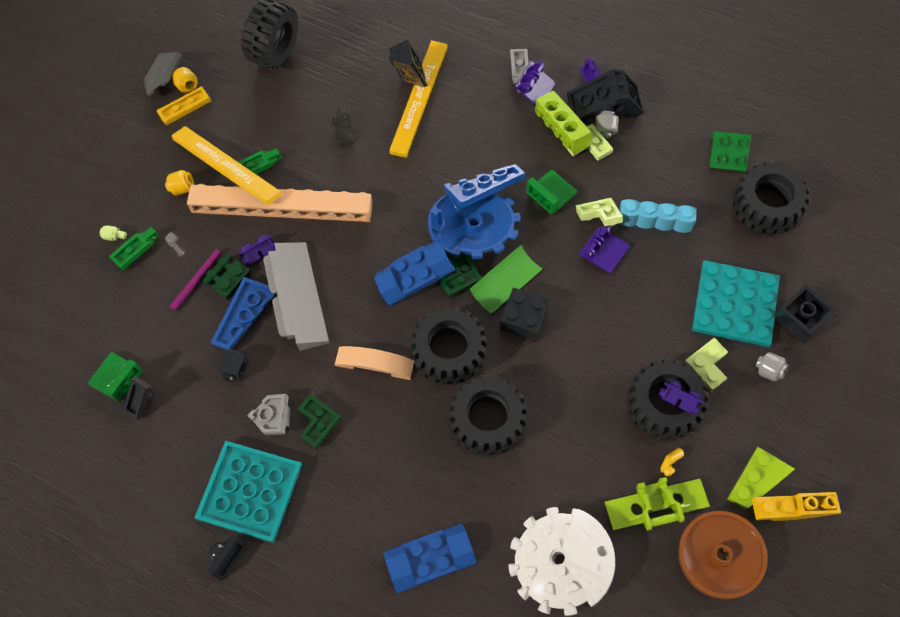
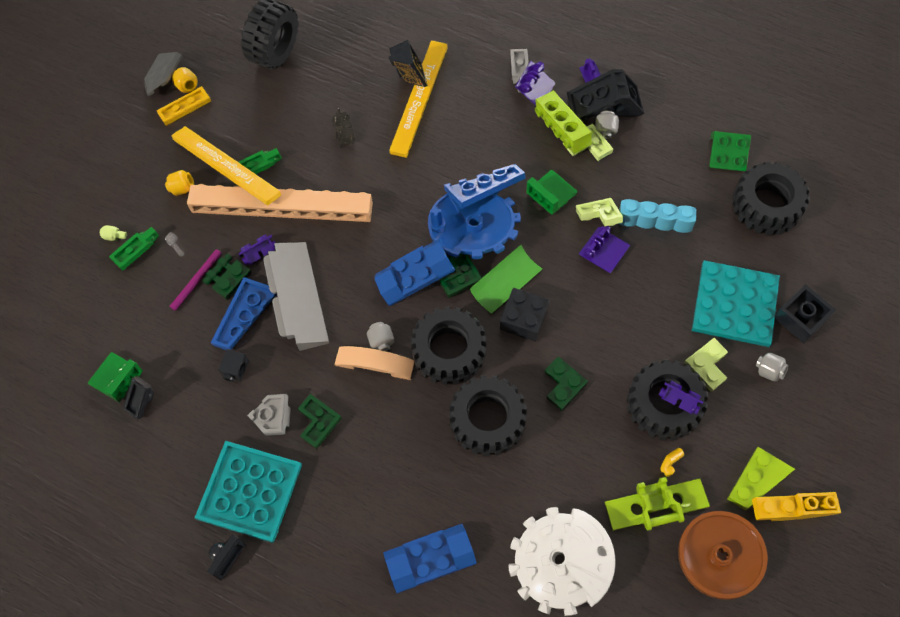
(380, 336): none -> light grey head
(568, 381): none -> dark green plate

